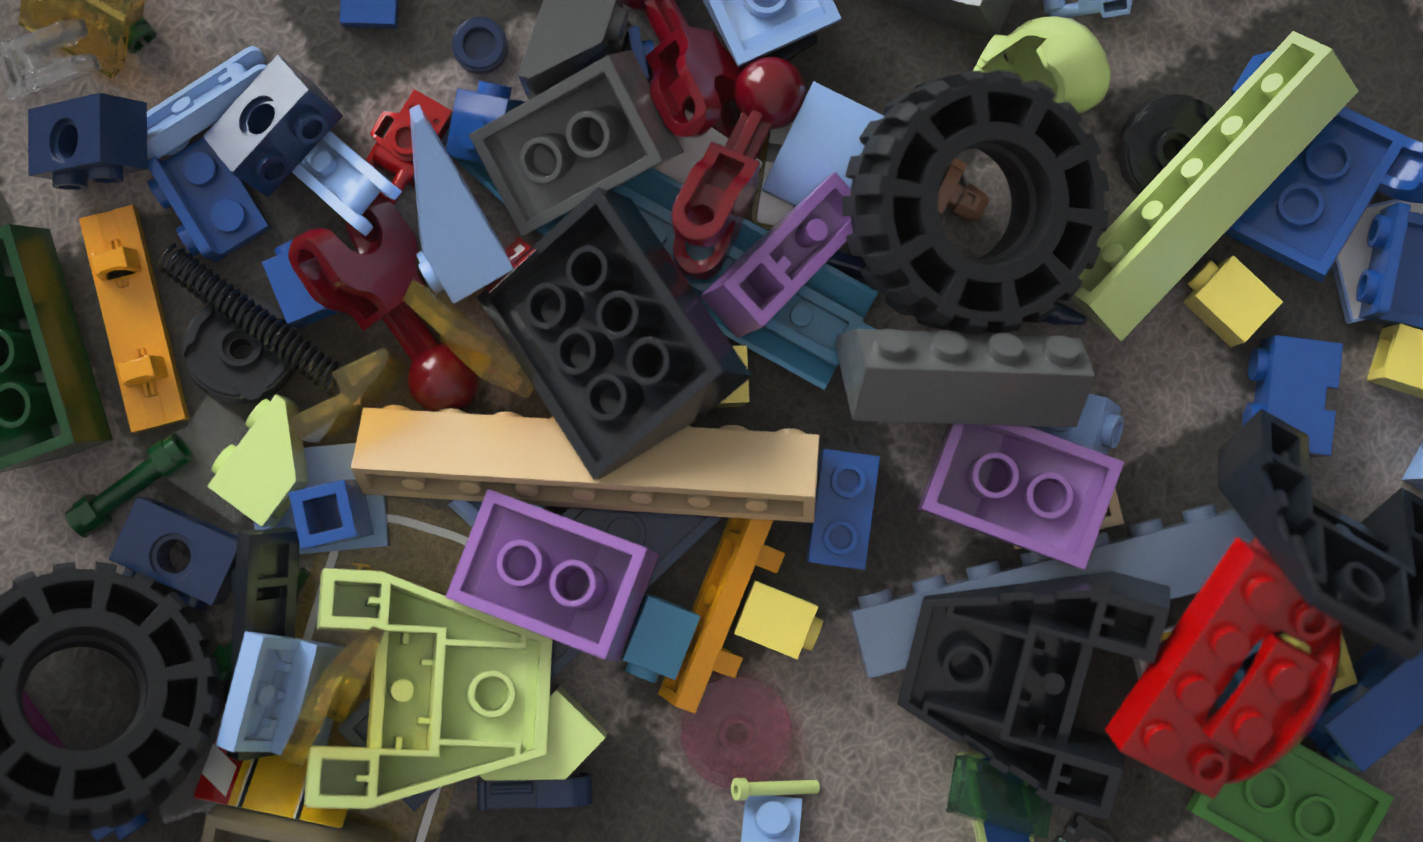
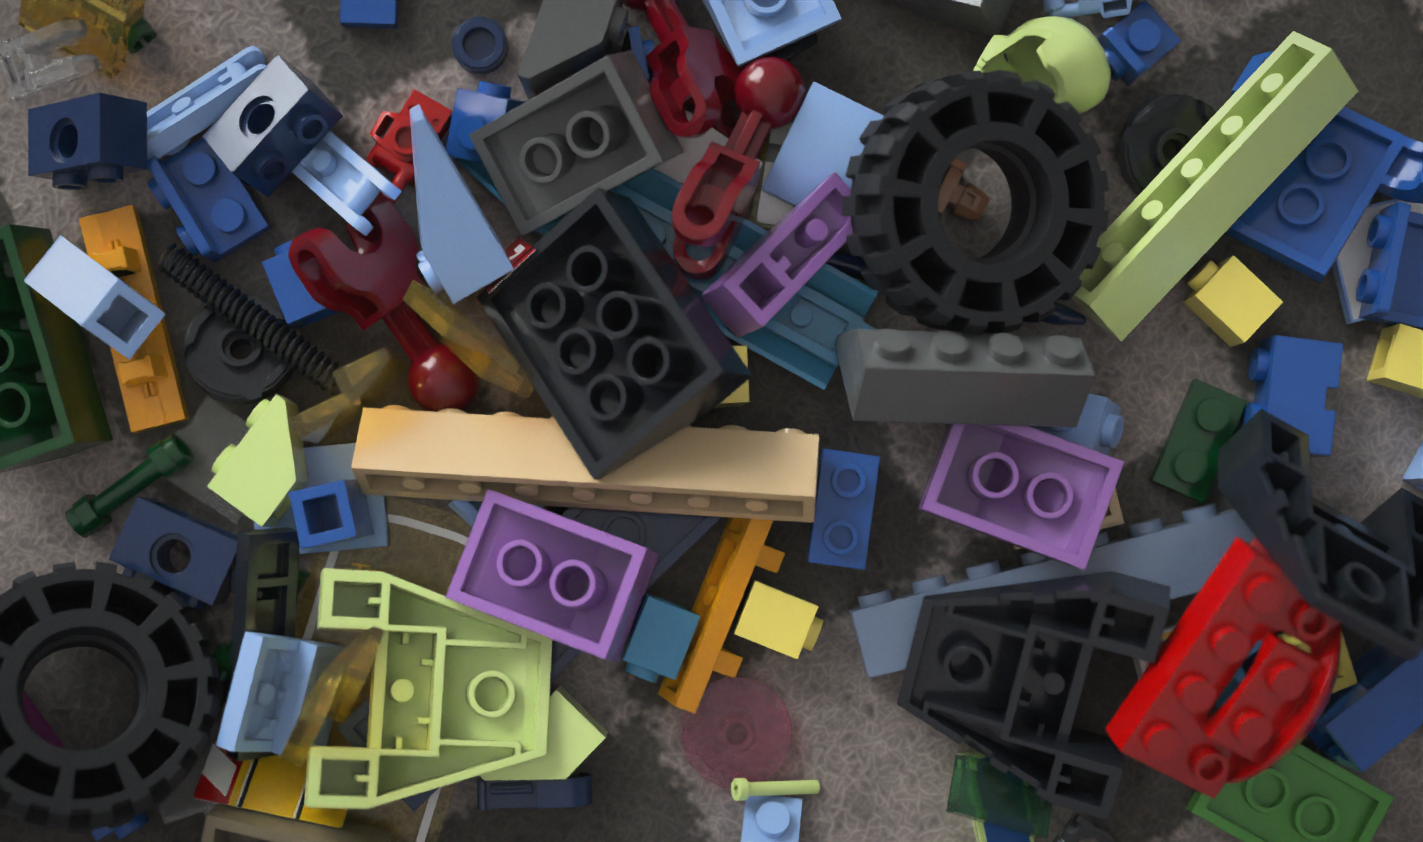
(94, 297): none -> light blue slope
(1137, 43): none -> blue bracket
(1191, 449): none -> dark green plate

